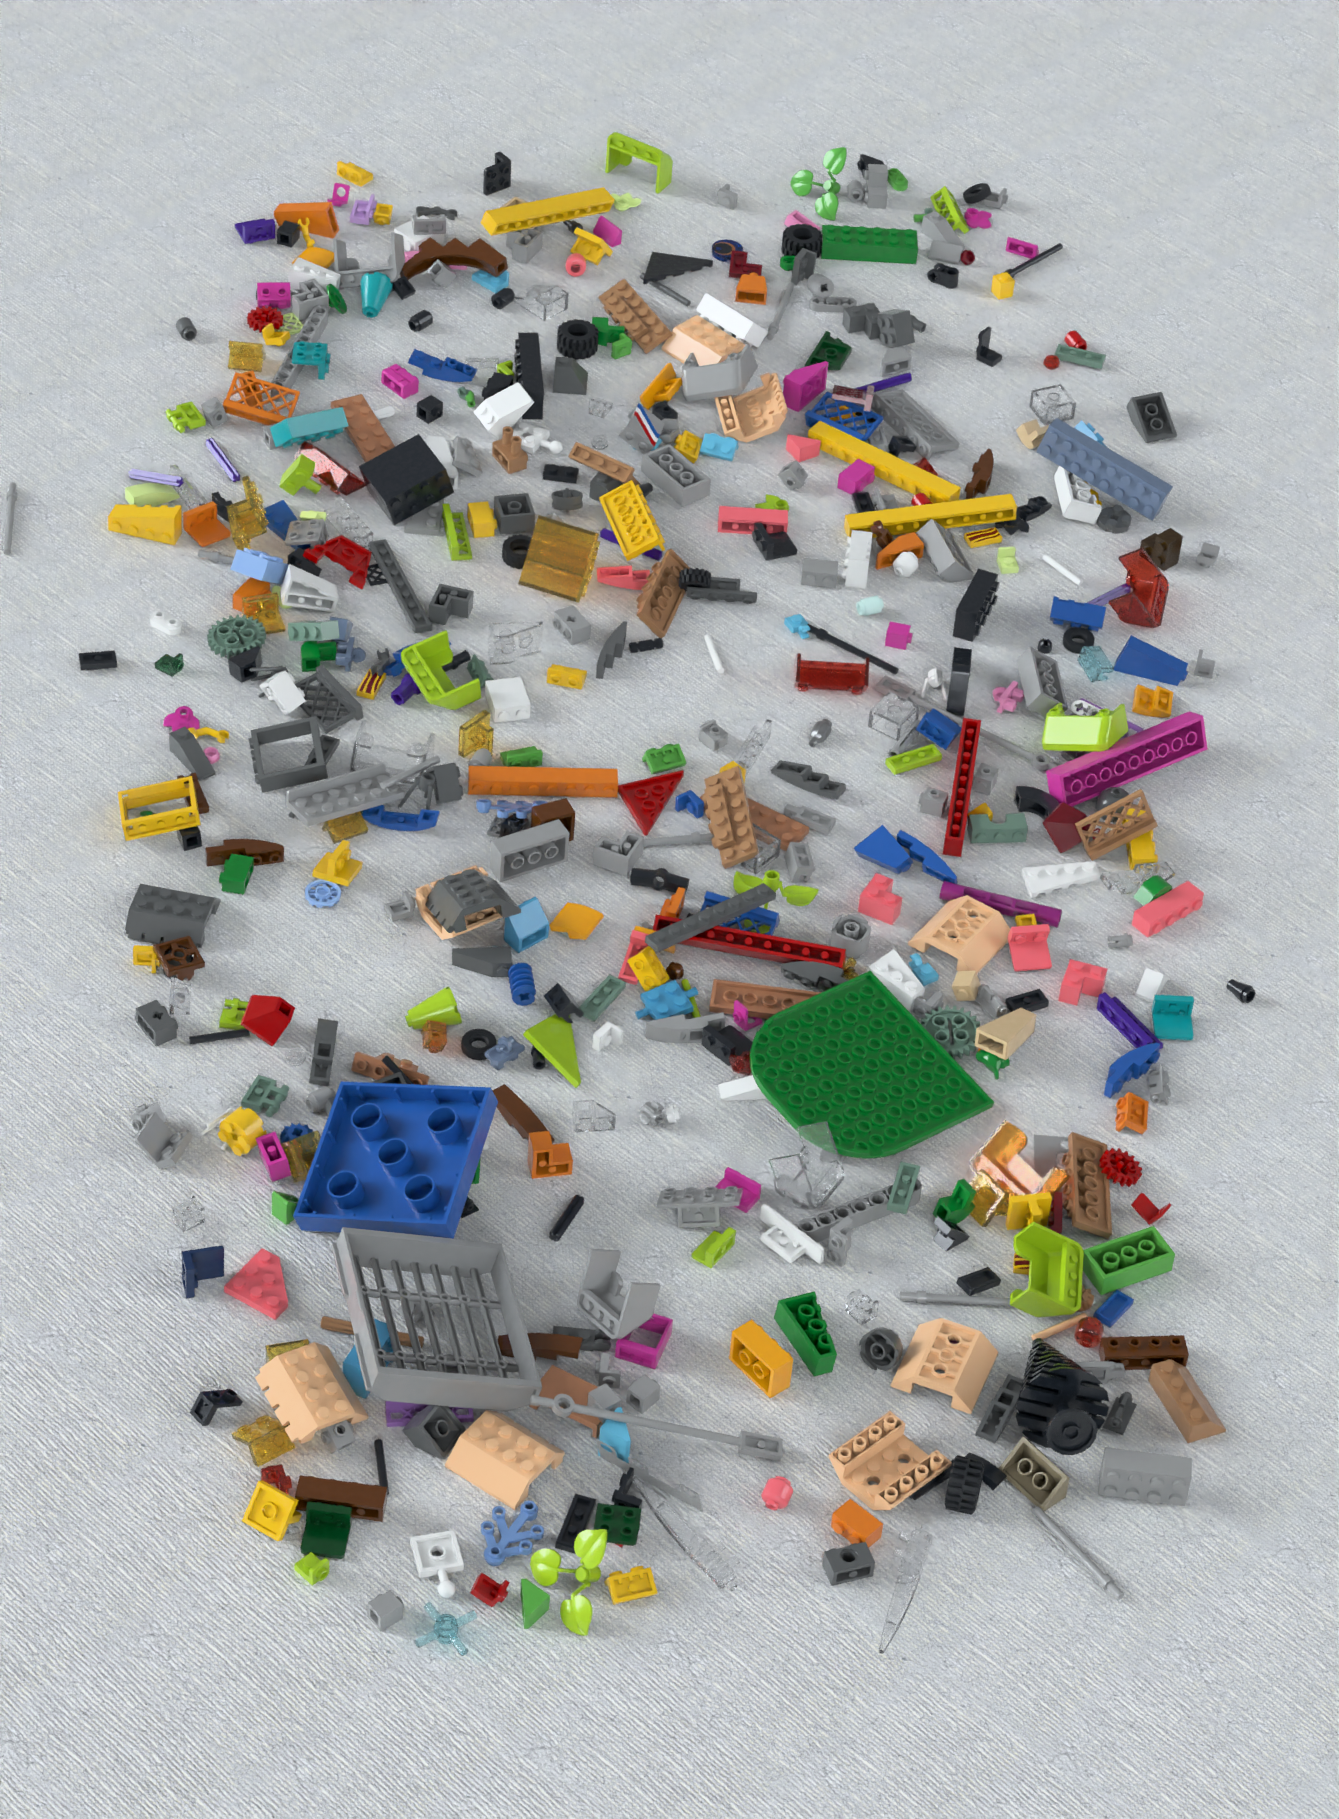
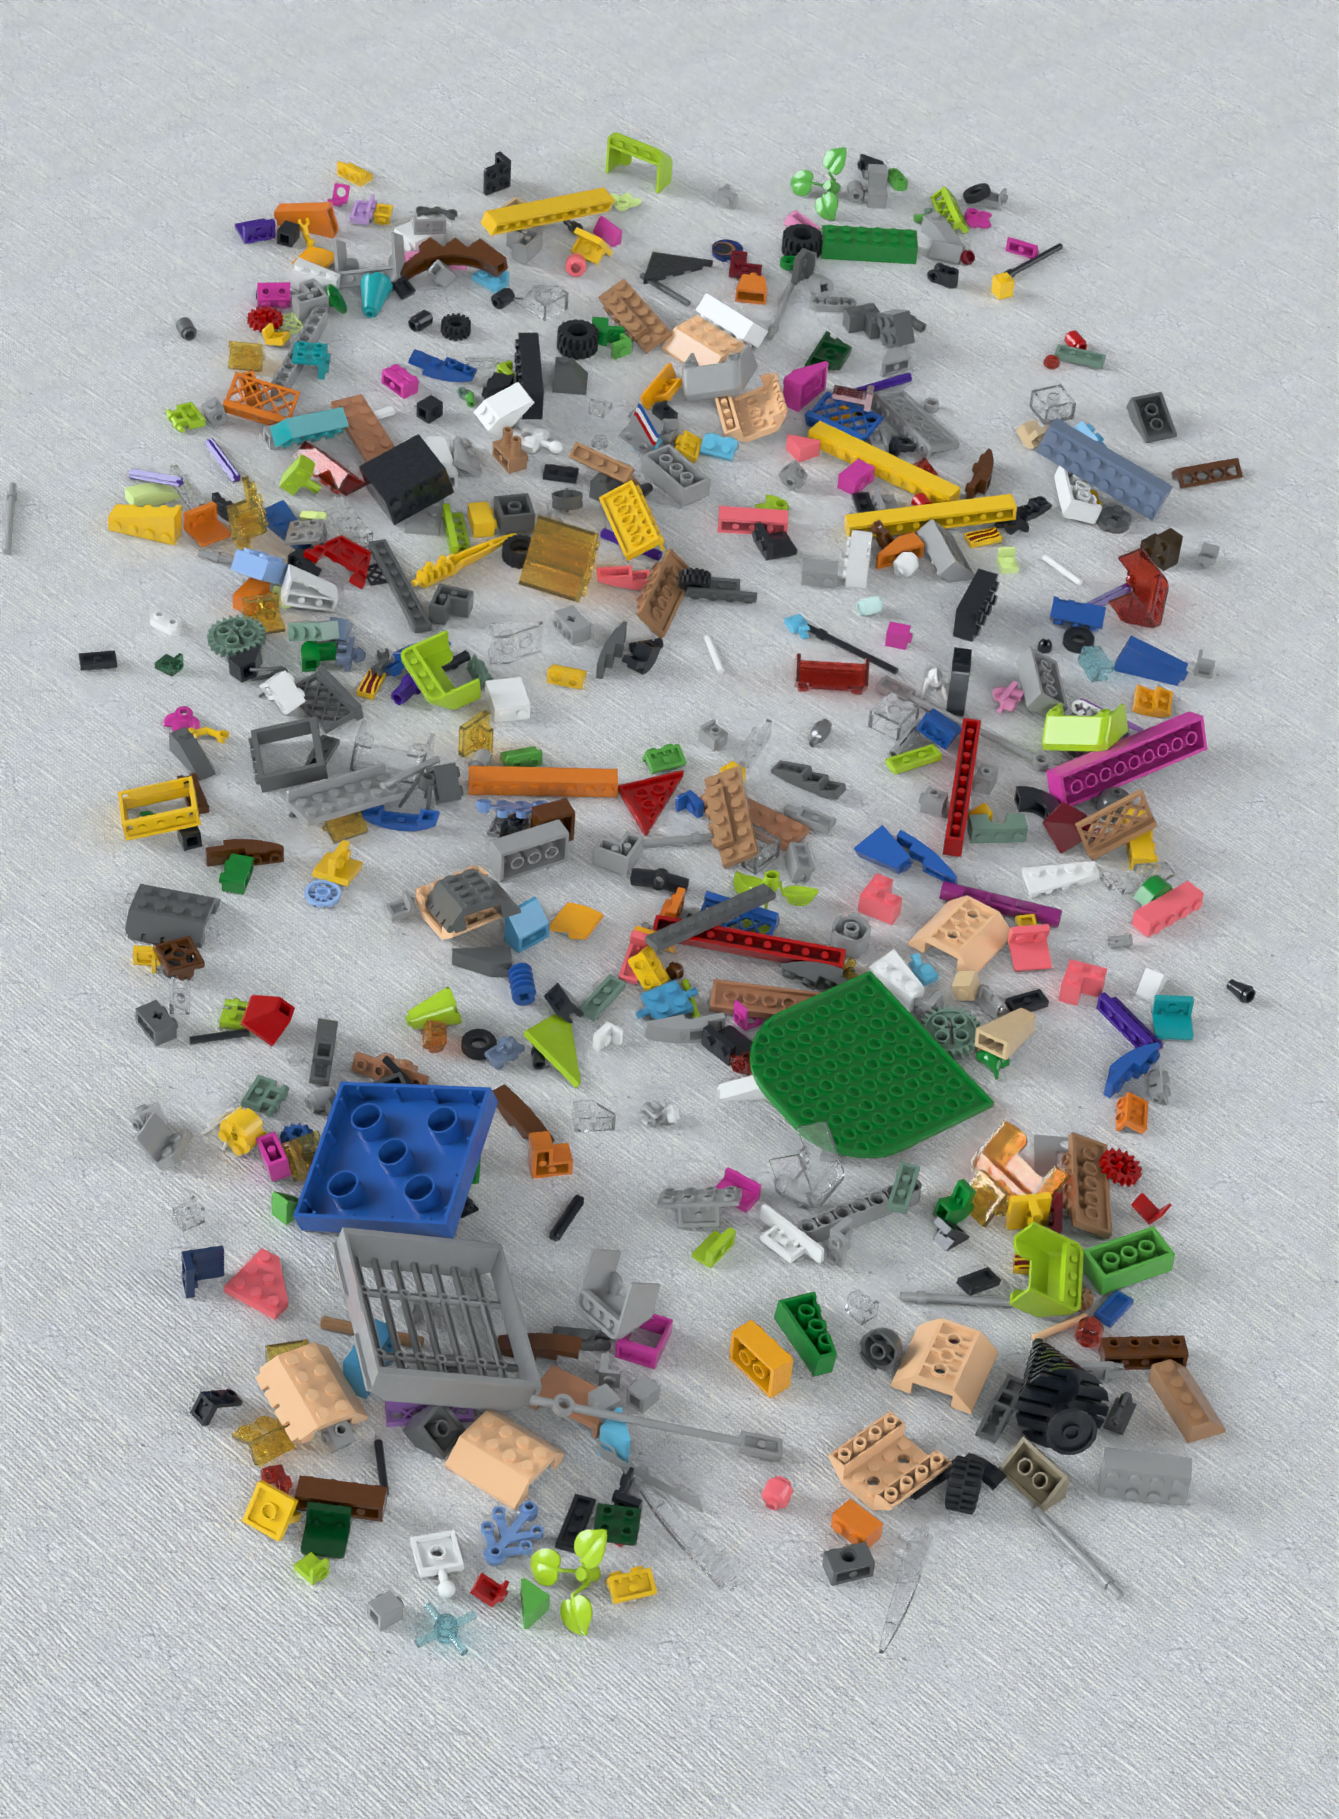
(212, 754): bright pink plate -> none
(451, 565): none -> yellow piece
(455, 327): none -> black tyre
(642, 657): none -> black brick
(931, 405): none -> light grey bush
(985, 354): black bracket -> none
(1208, 469): none -> reddish brown fence

